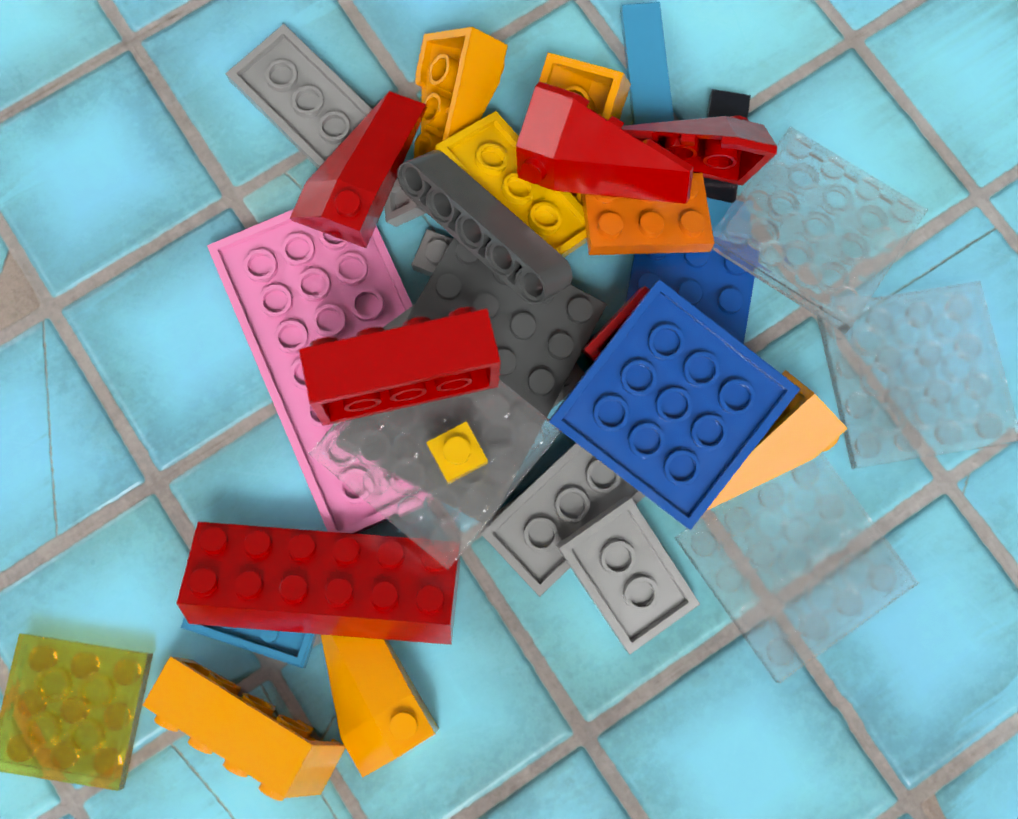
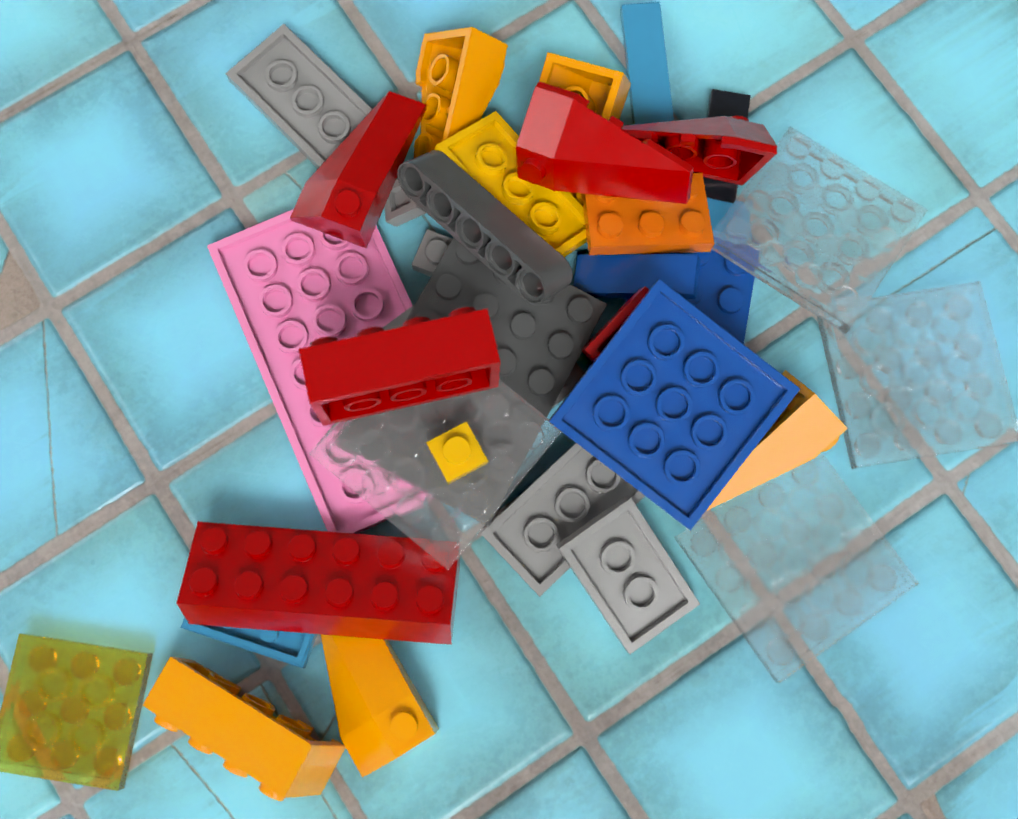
(626, 273): none -> blue tile

